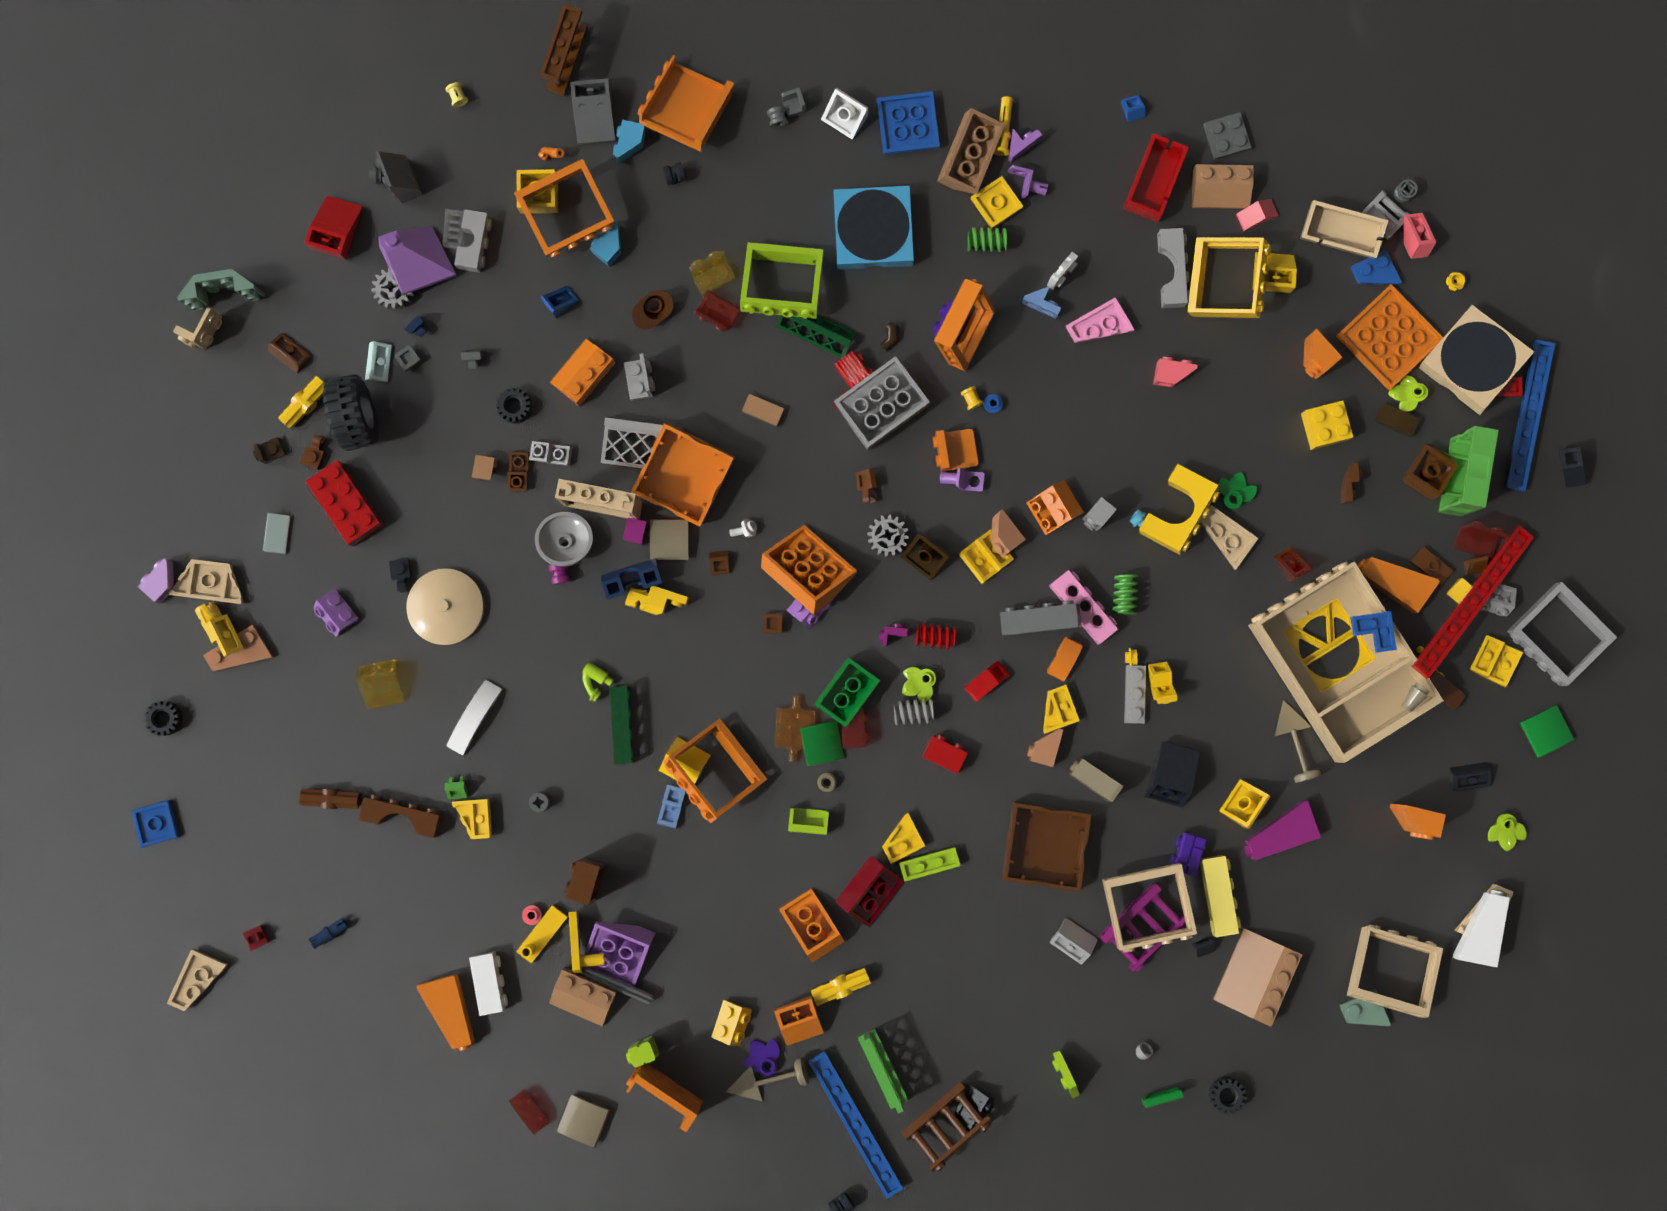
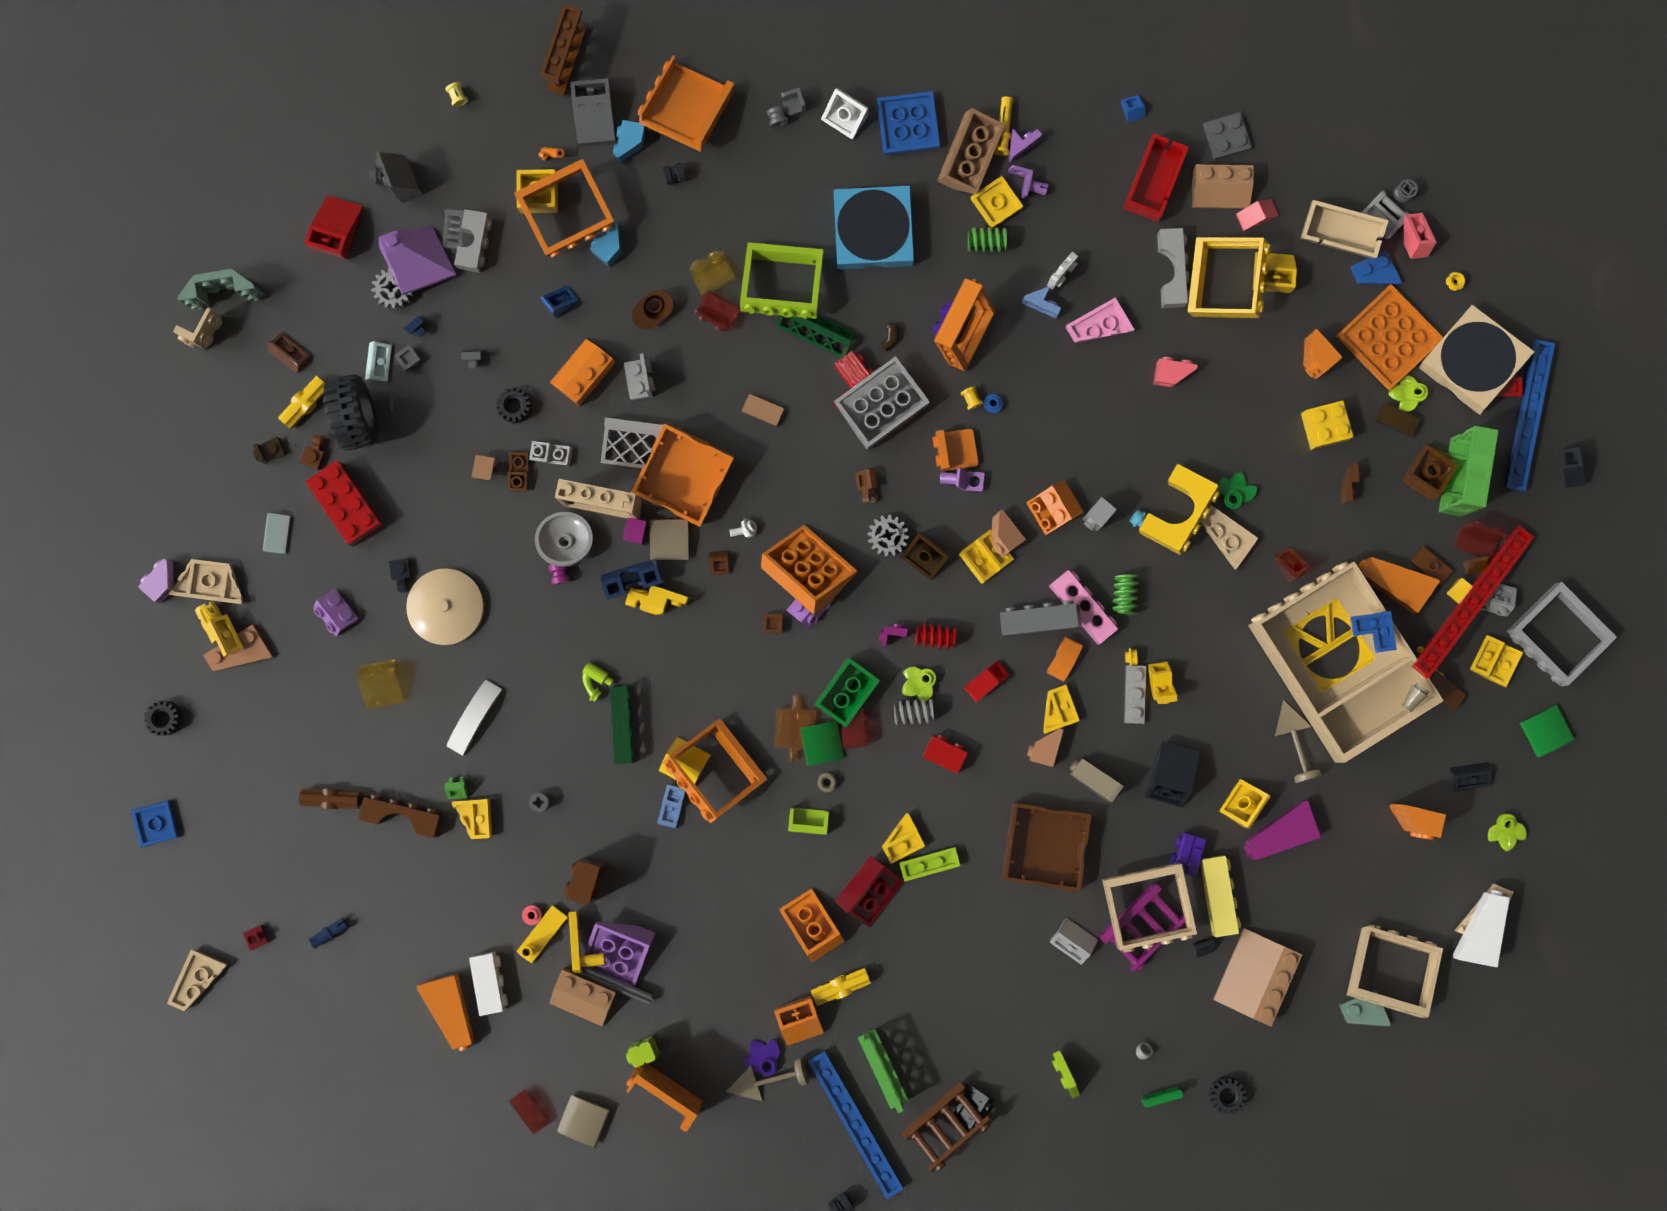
(731, 1023): yellow bracket -> none

